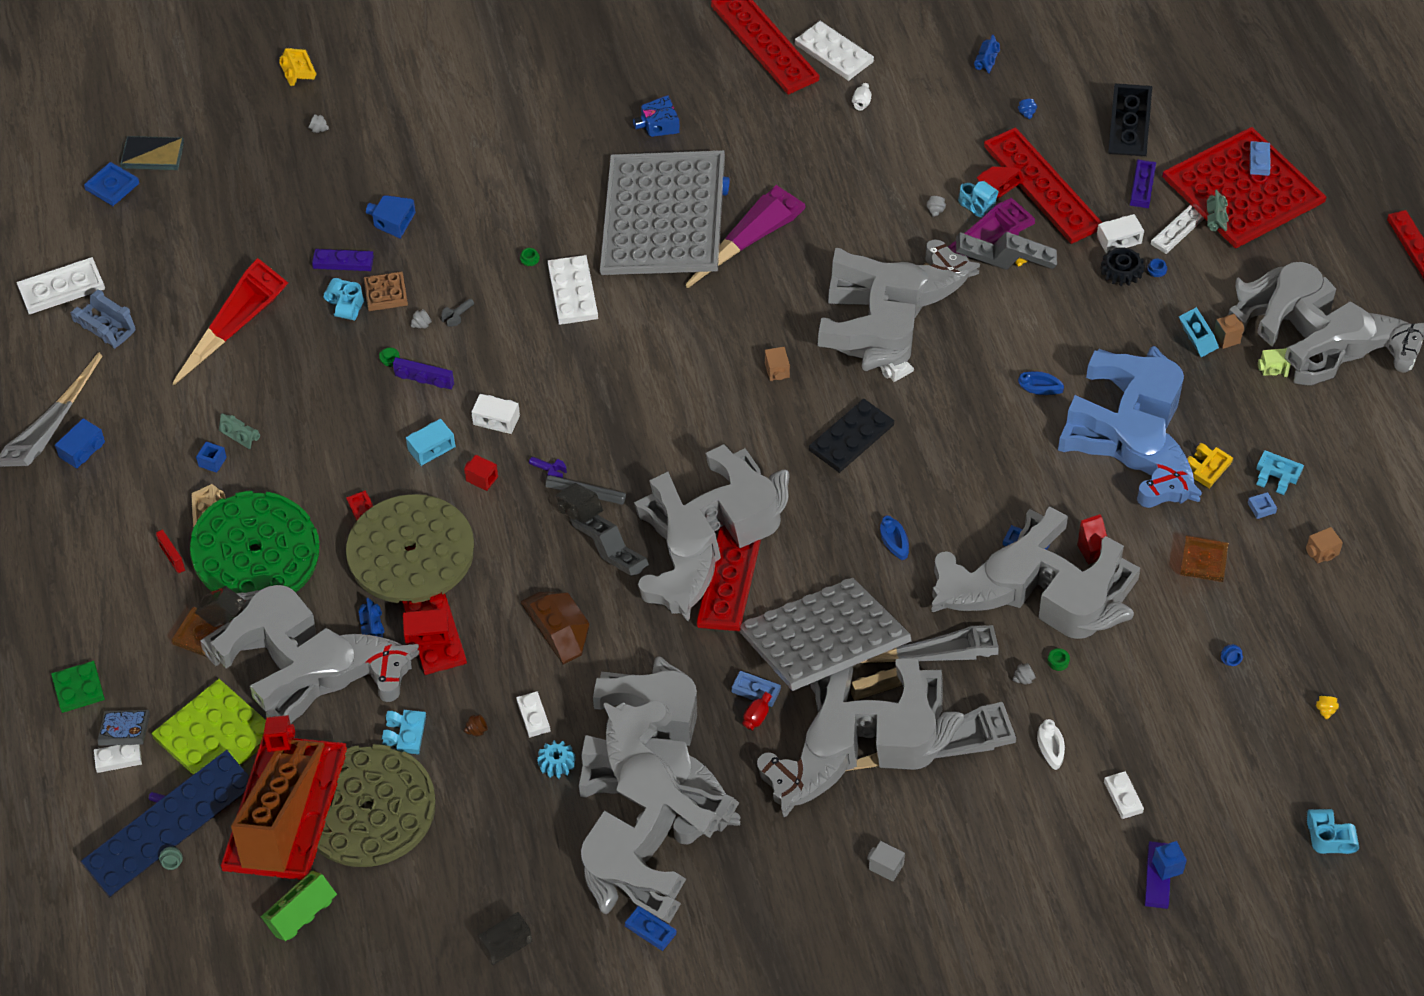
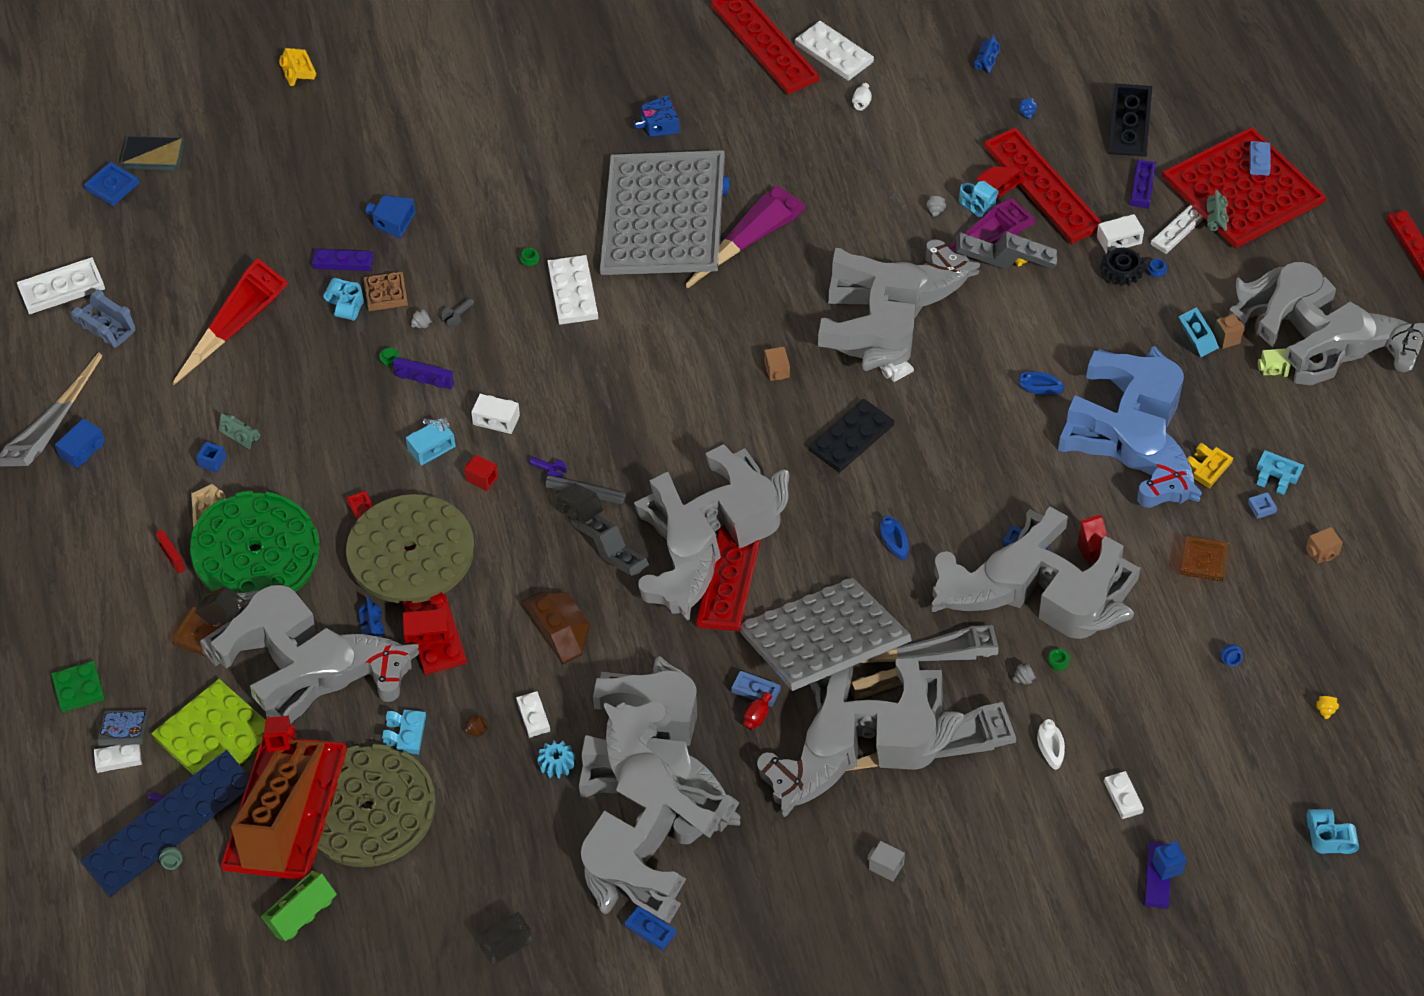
(318, 124): light grey plate -> none
(441, 423): none -> clear hand

